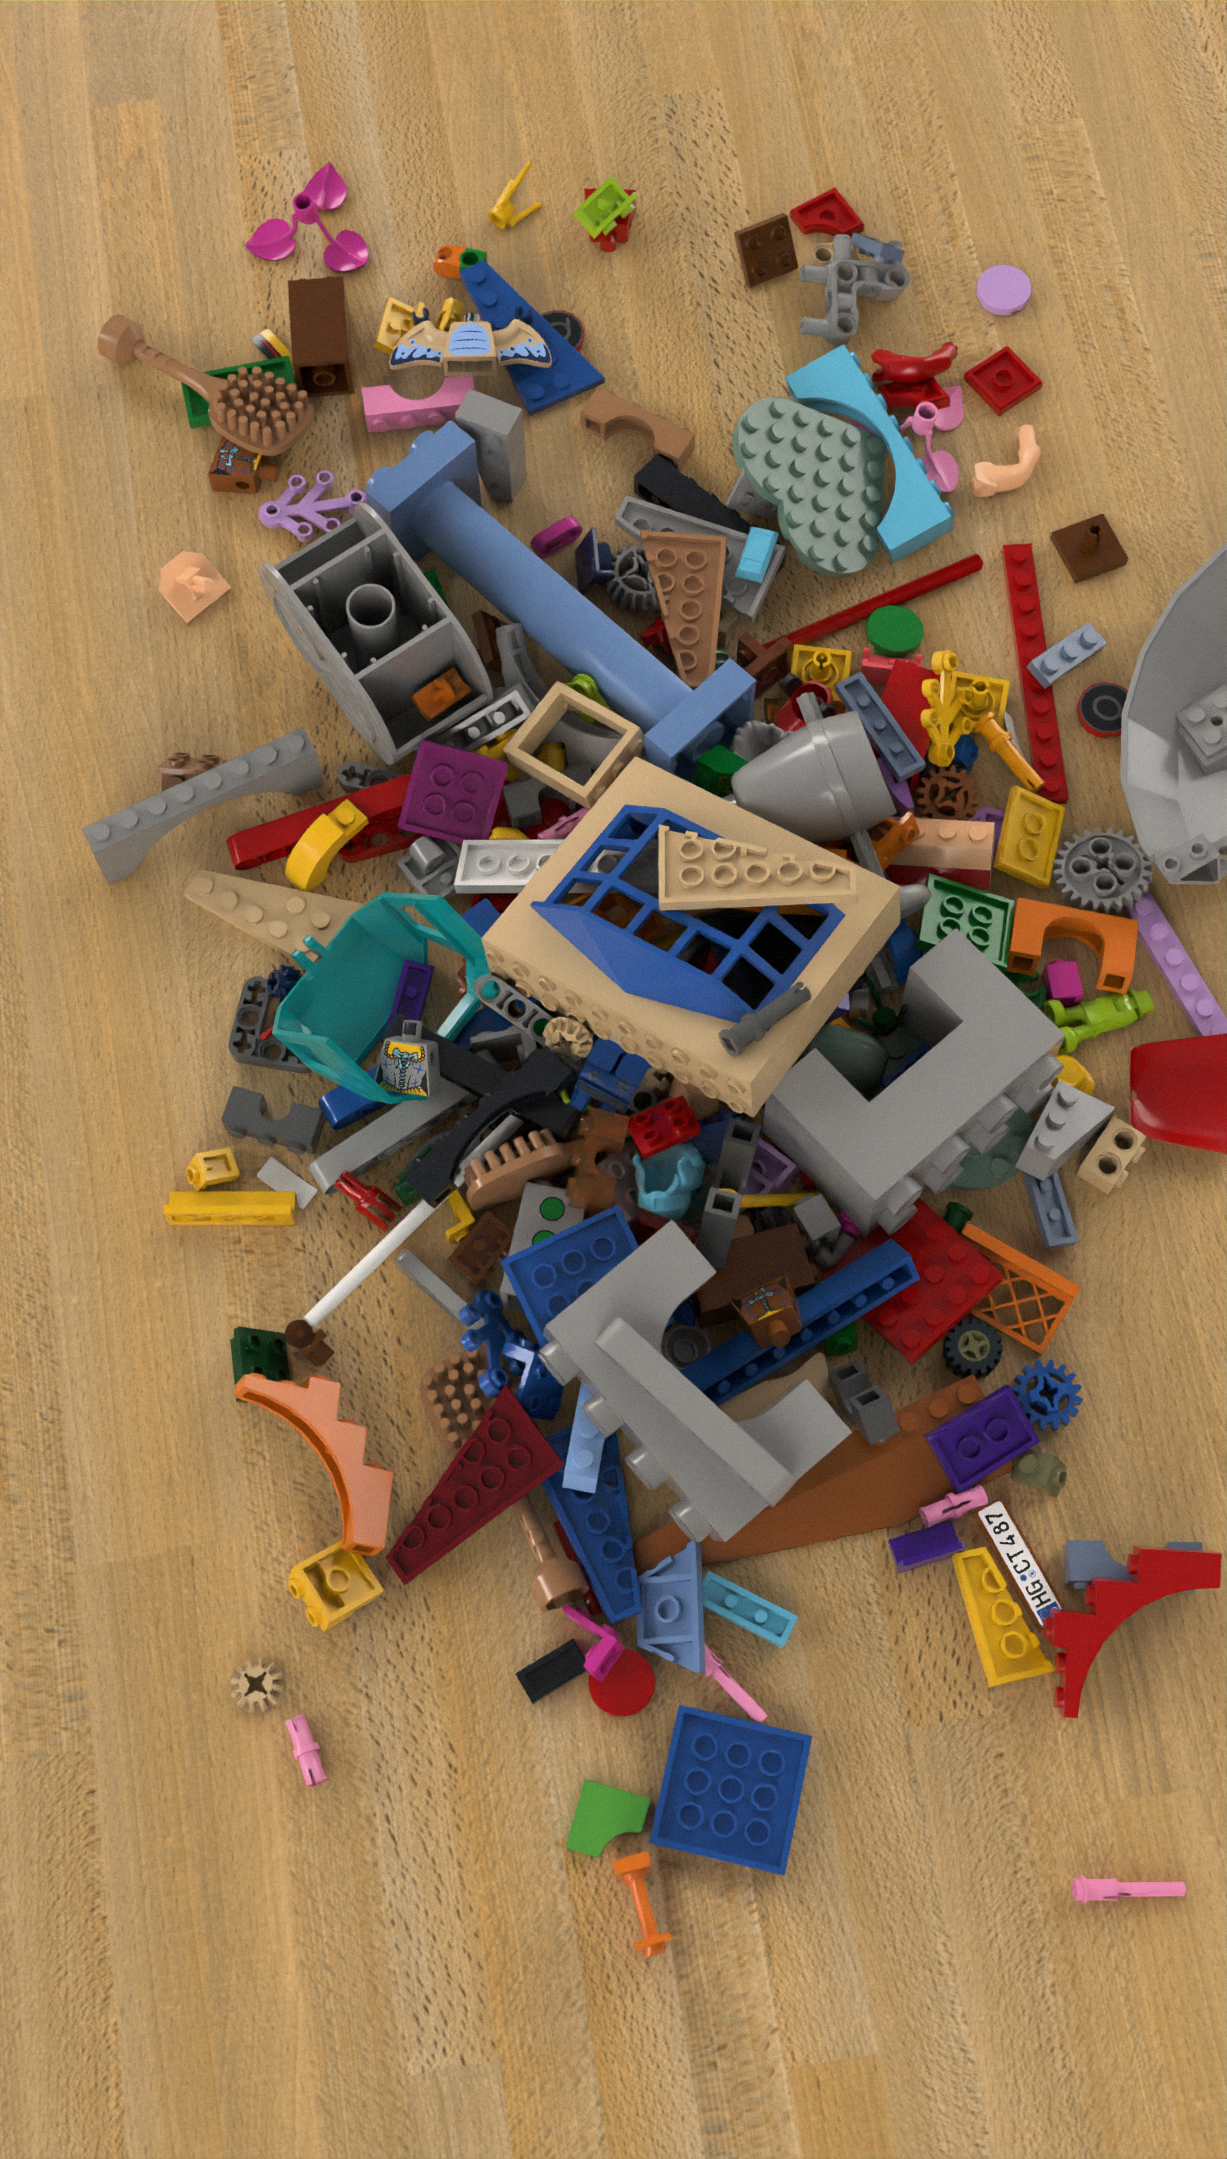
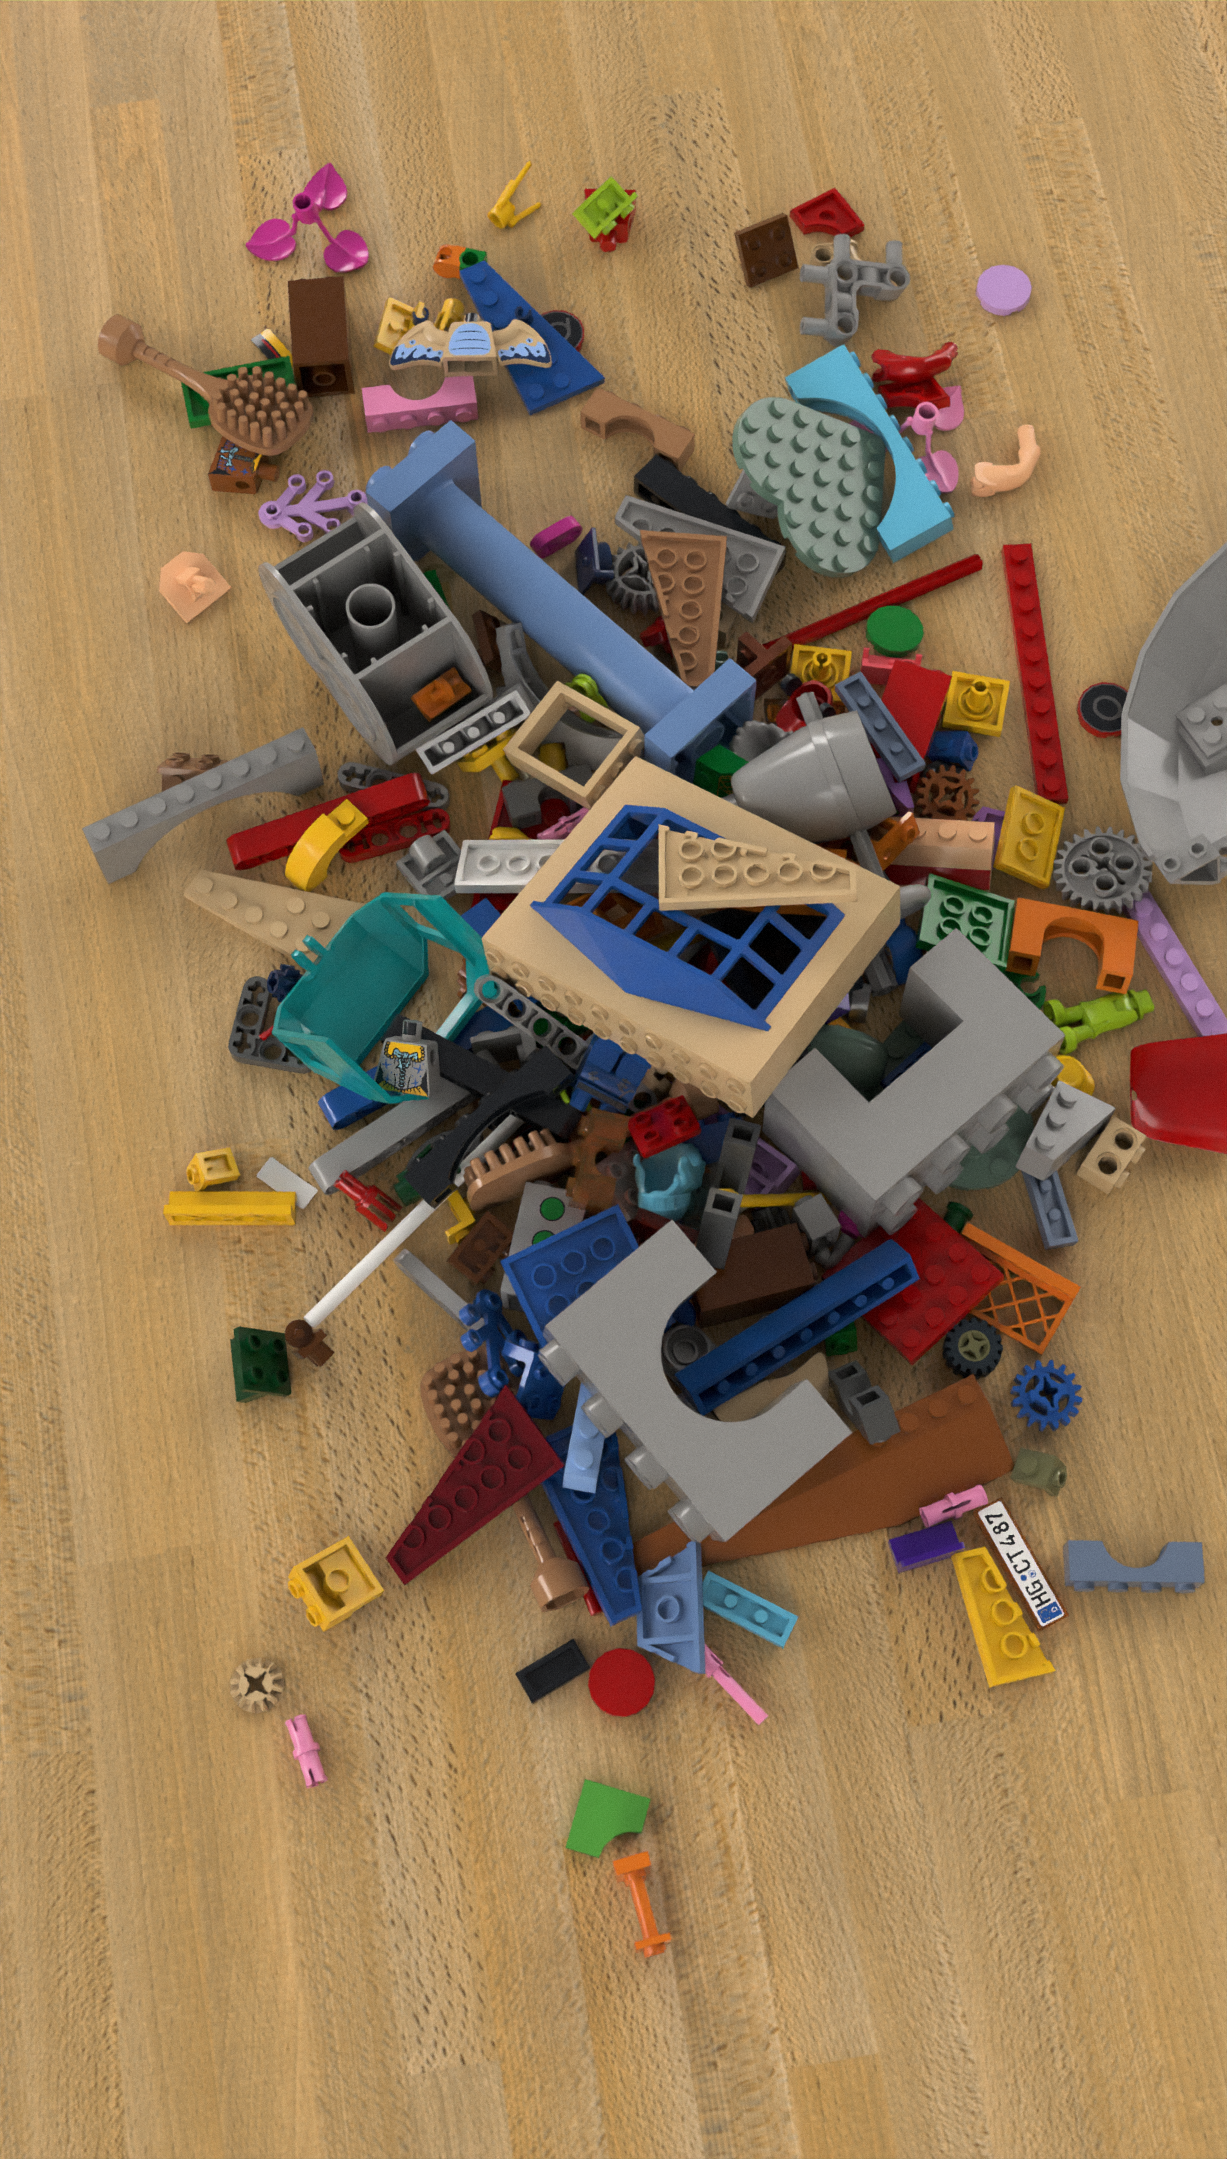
(296, 1131): dark grey arch -> none
(340, 1444): orange arch -> none
(412, 991): dark purple tile -> none
(452, 793): magenta plate -> none
(498, 440): light grey wedge -> none
(571, 1031): tan gear -> none
(601, 1656): dark pink bracket -> none
(695, 1412): light grey beam -> none
(731, 1790): blue plate -> none
(753, 1026): dark grey pin -> none
(756, 554): medium azure tile -> none
(769, 1312): dark orange torso -> none
(877, 249): sand blue plate -> none
(884, 1018): dark green plant -> none
(941, 749): yellow plant -> none
(982, 1438): dark purple tile -> none
(1000, 742): light orange pin -> none
(1003, 380): red tile -> none
(1009, 724): white sticker -> none
(1063, 982): dark pink brick -> none
(1066, 655): sand blue plate -> none
(1089, 548): reddish brown tile -> none
(1109, 1889): bright pink pin -> none
(1111, 1601): red arch -> none

